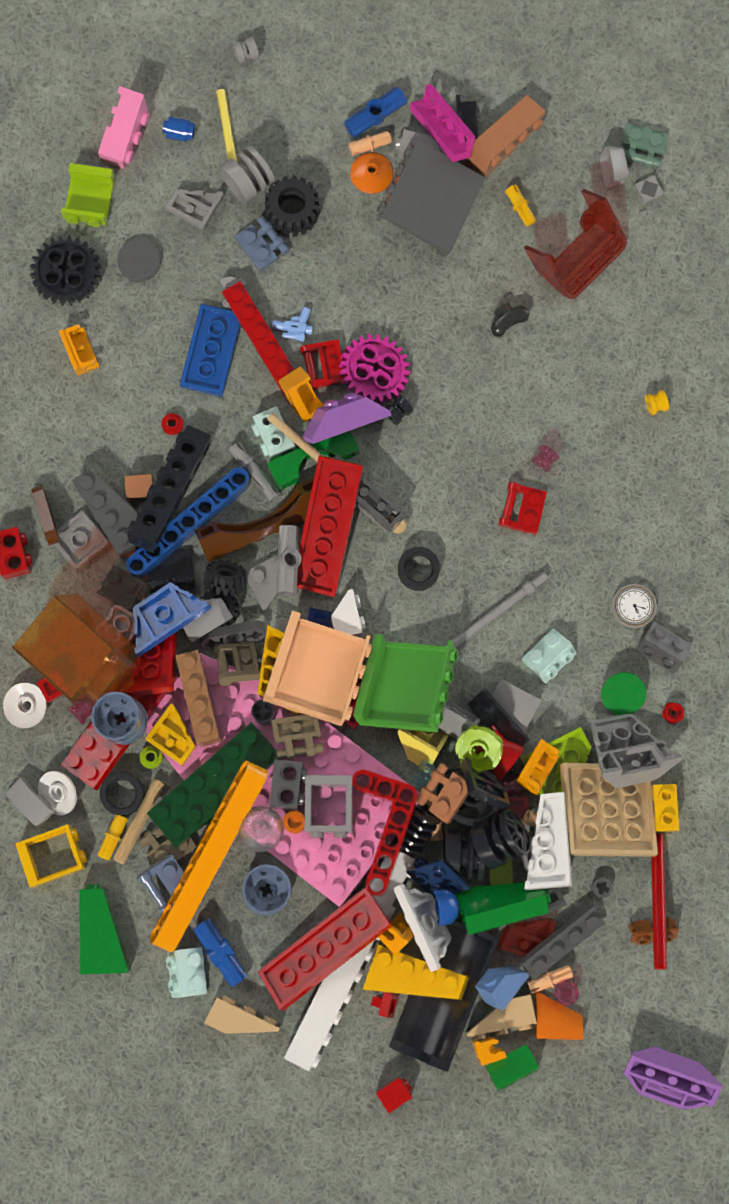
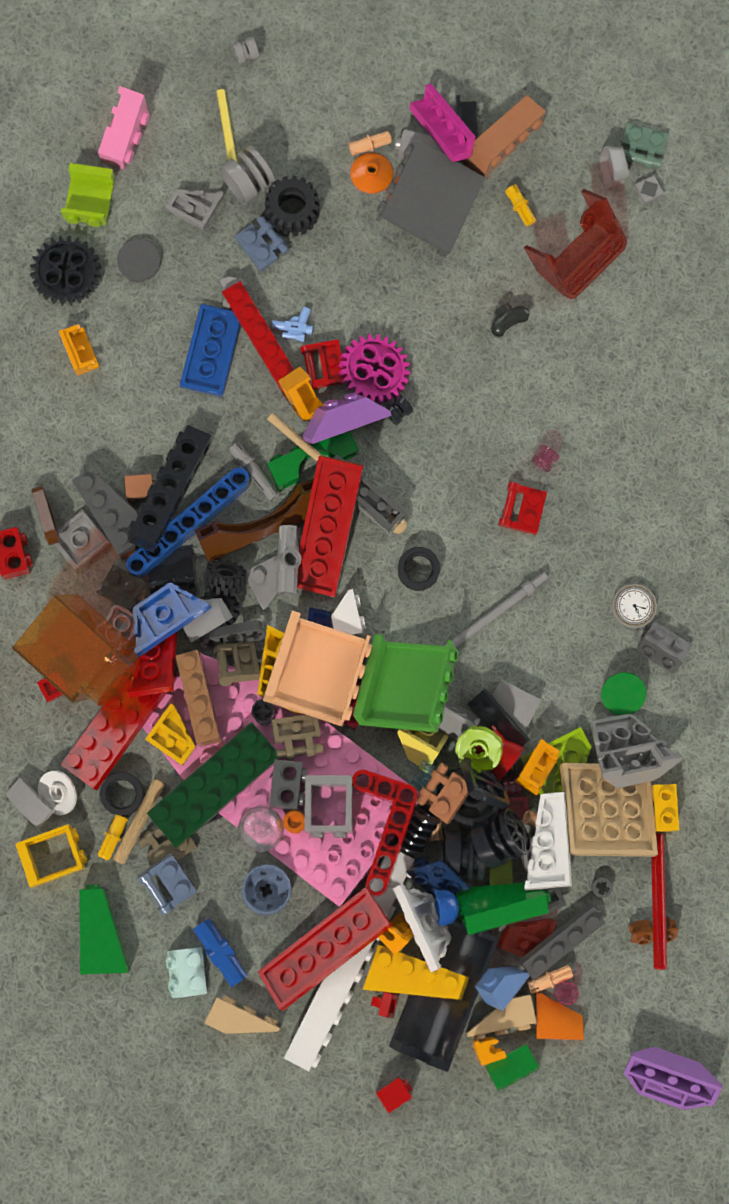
(15, 703): white dish -> none
(81, 711): clear pink wheel -> none
(113, 707): sand blue wheel -> none
(151, 764): lime plate -> none
(172, 430): red plate -> none
(178, 129): blue brick -> none
(208, 856): light orange beam -> none
(273, 439): light aqua brick -> none
(365, 119): blue piece -> none
(549, 655): light aqua bracket -> none
(657, 402): yellow wheel -> none
(677, 708): red plate -> none

